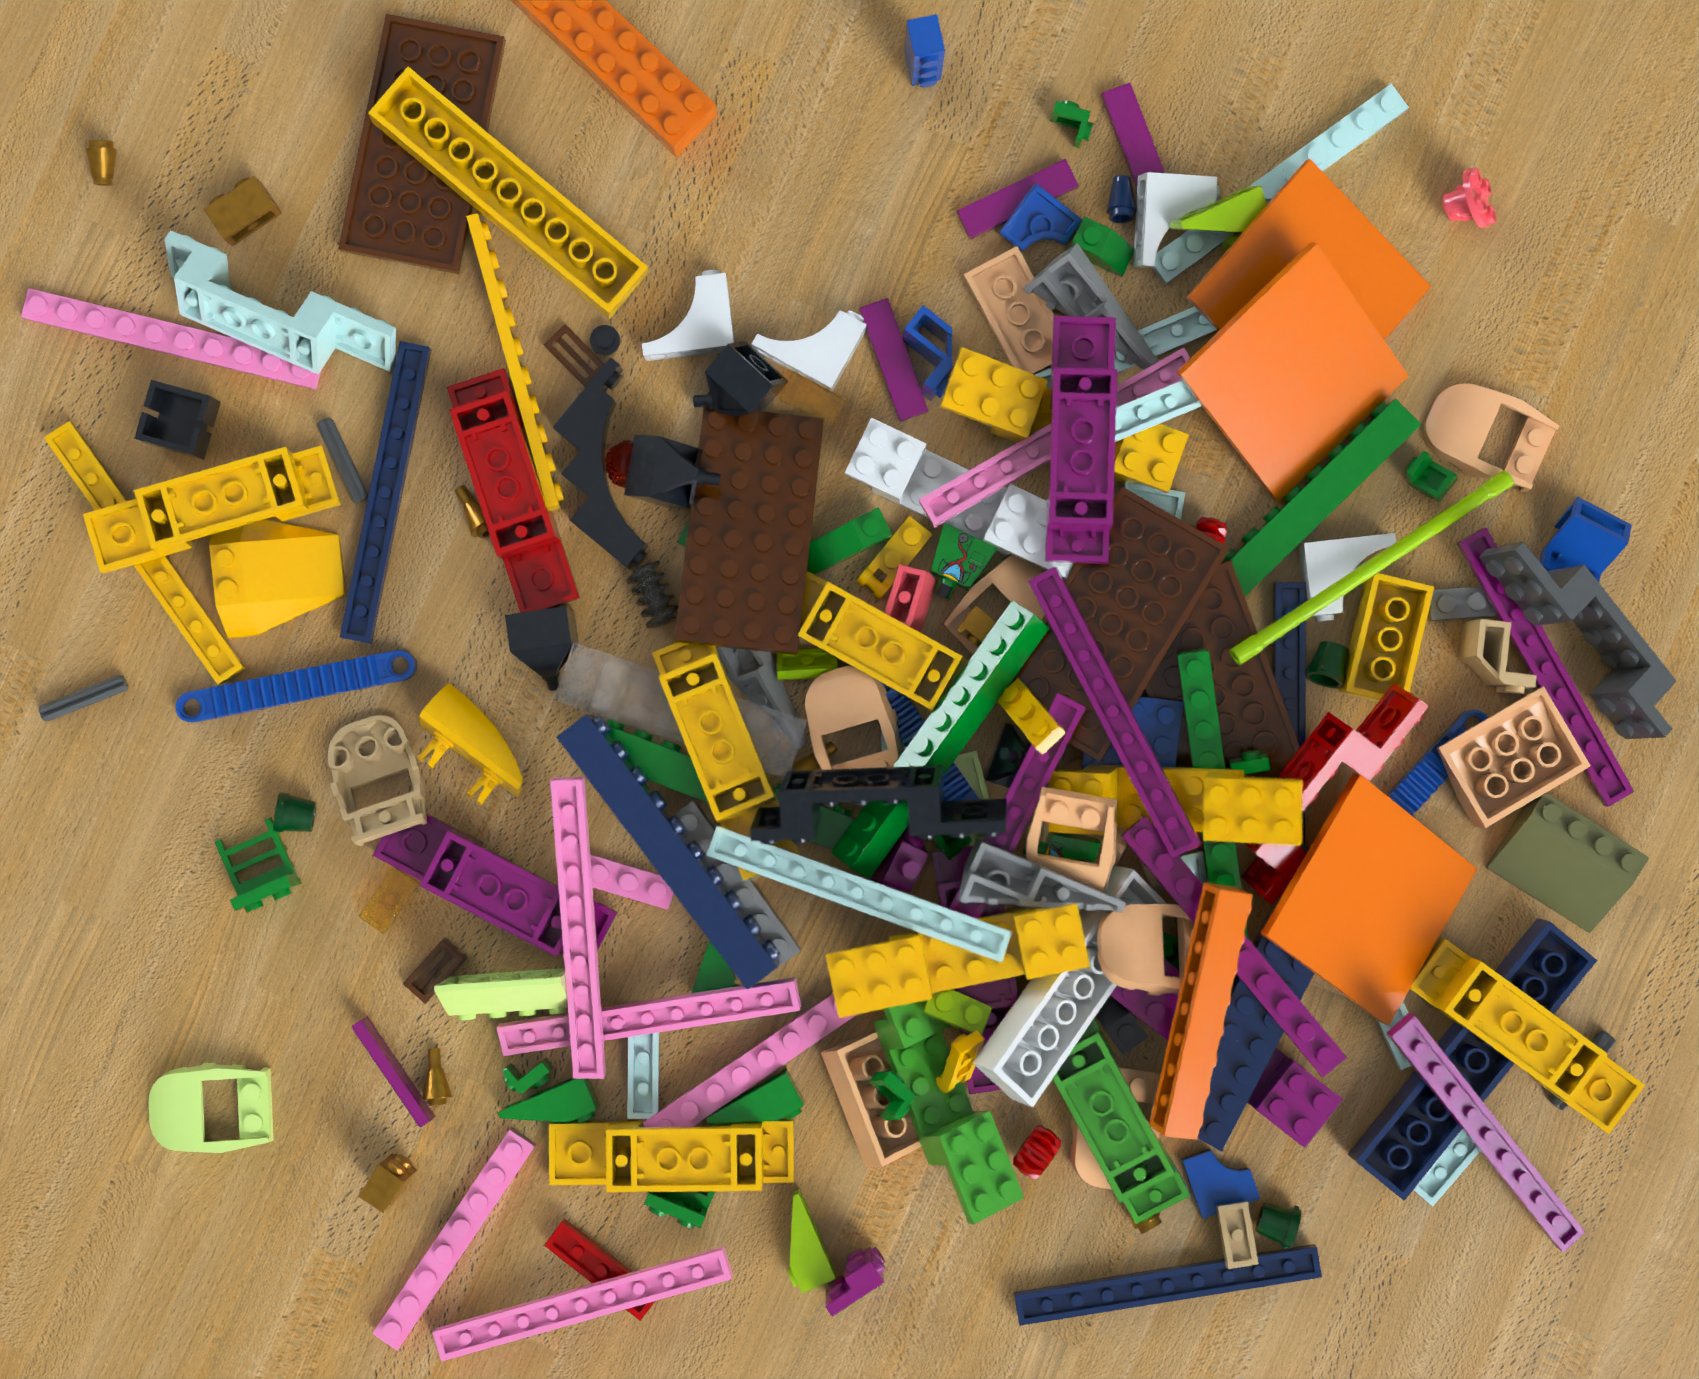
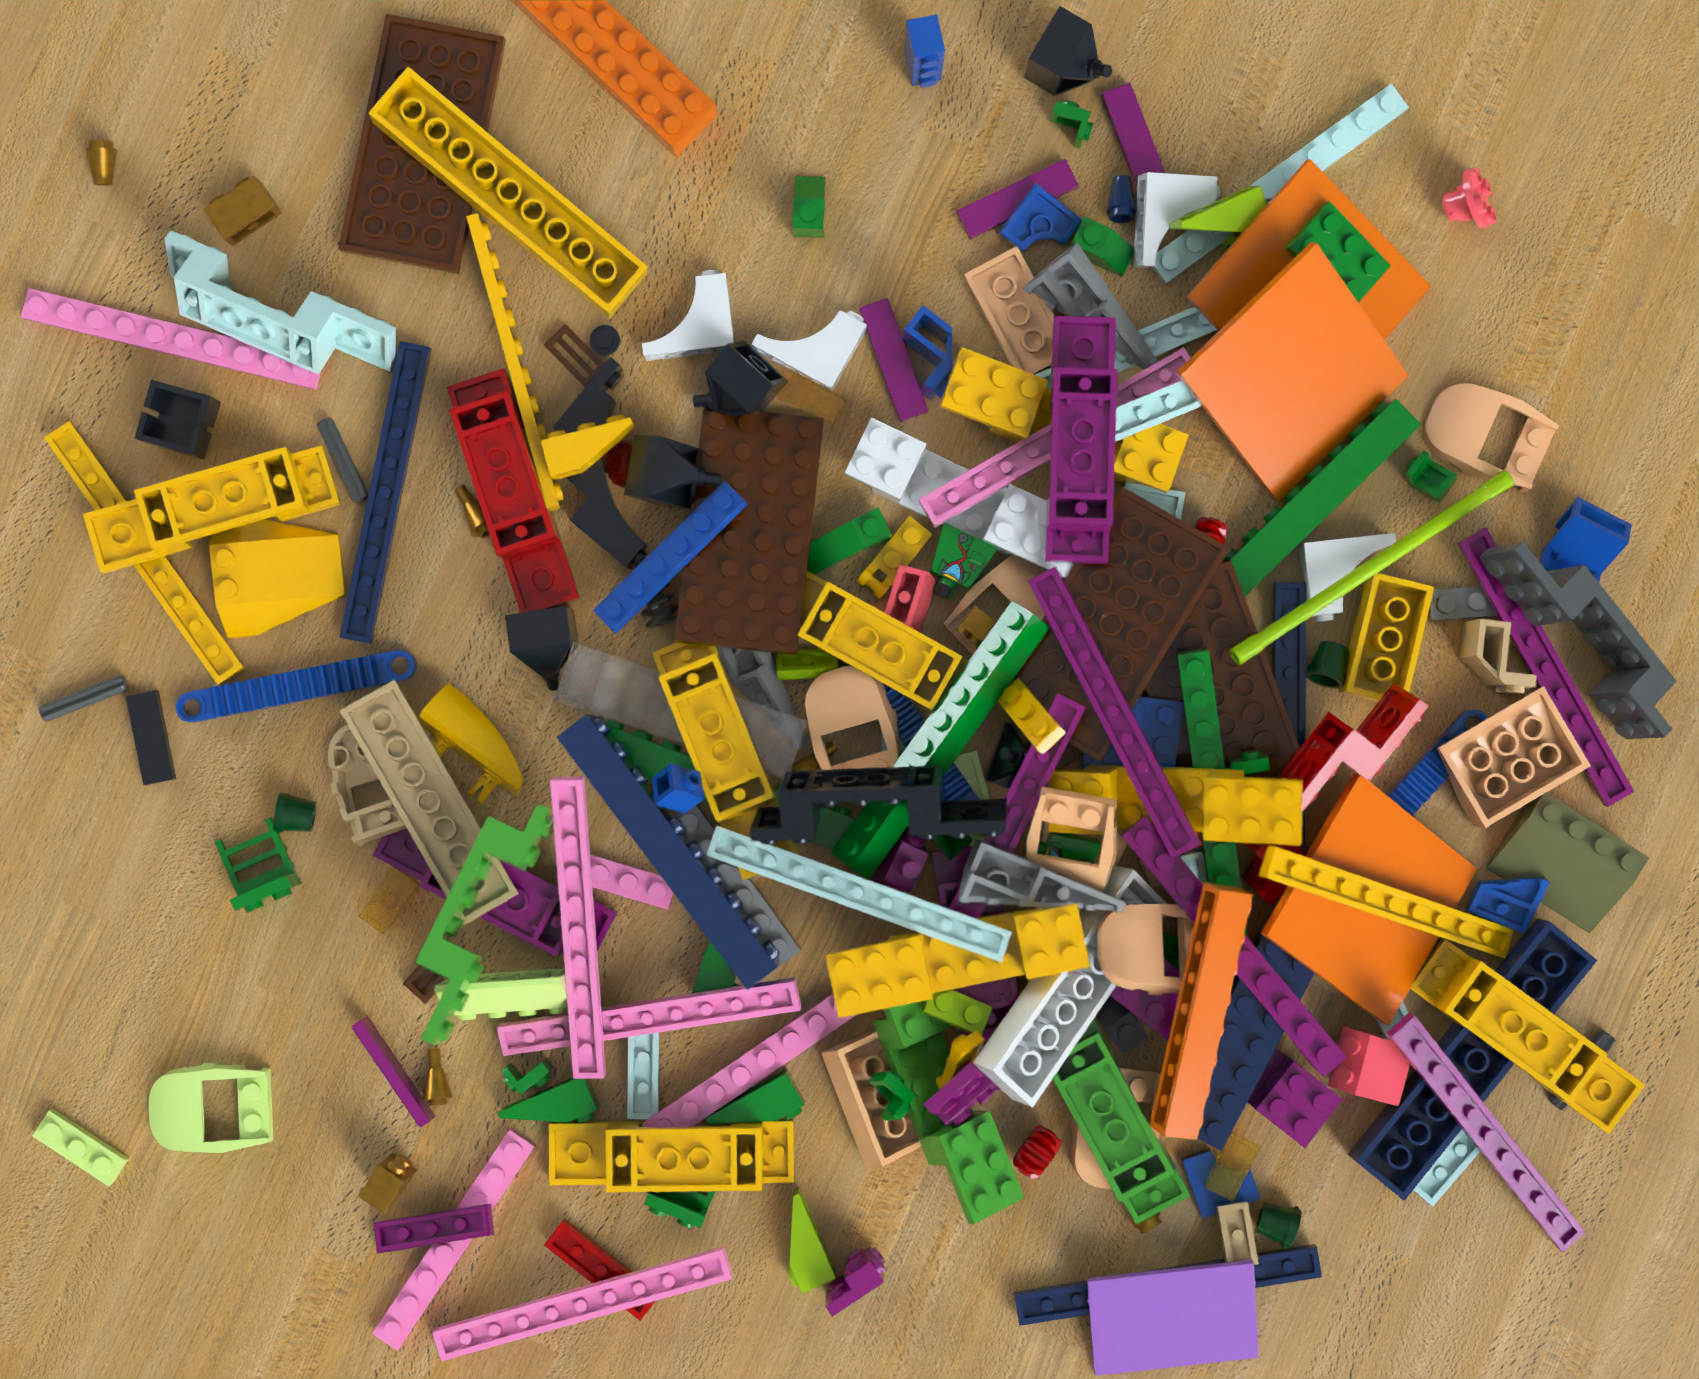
(80, 1147): none -> yellowish green plate
(151, 737): none -> black tile
(423, 793): none -> tan plate
(434, 1228): none -> magenta tile
(450, 960): none -> bright green bracket
(579, 450): none -> yellow slope
(670, 557): none -> blue plate
(677, 788): none -> blue brick
(809, 206): none -> green slope
(960, 1094): none -> magenta plate
(1065, 55): none -> black piece
(1173, 1317): none -> medium lavender piece
(1232, 1166): none -> clear yellow plate
(1344, 247): none -> green plate
(1372, 1067): none -> coral slope
(1385, 901): none -> yellow plate
(1508, 900): none -> blue wing

